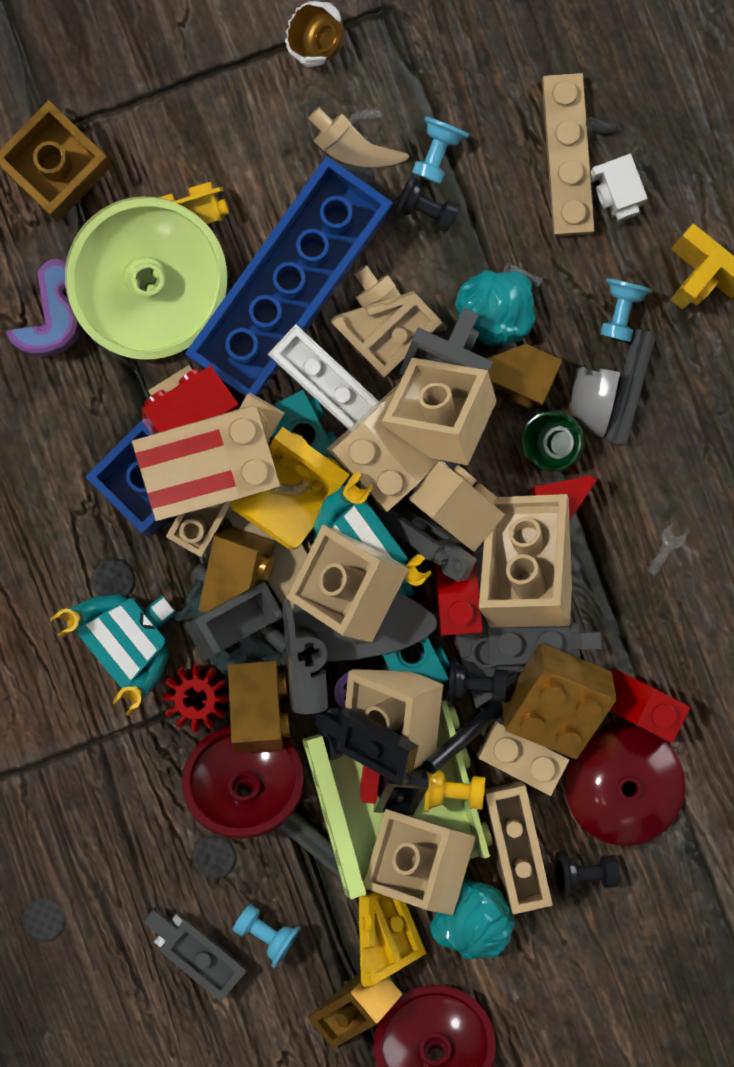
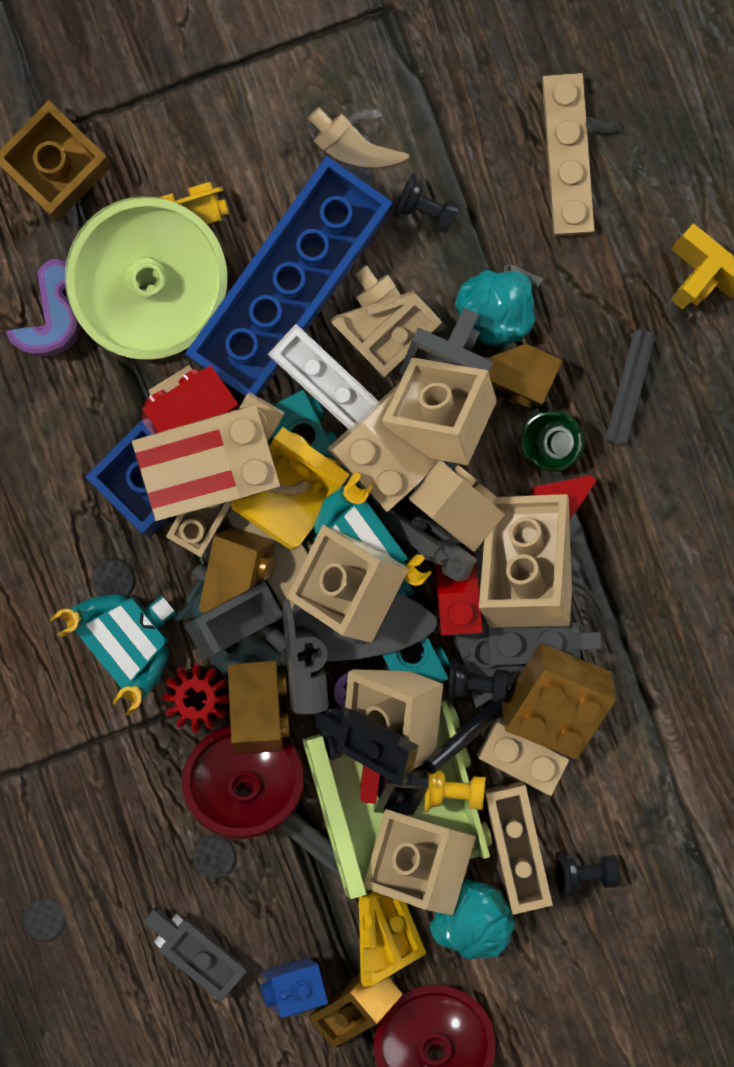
(278, 941): medium azure piece -> none
(293, 987): none -> blue head
(315, 33): pearl gold hair -> none
(442, 135): medium azure piece -> none
(594, 398): light grey brick -> none
(597, 779): dark red dish -> none
(619, 187): white brick -> none
(626, 294): medium azure piece -> none
(647, 706): red slope -> none
(669, 543): clear hand -> none

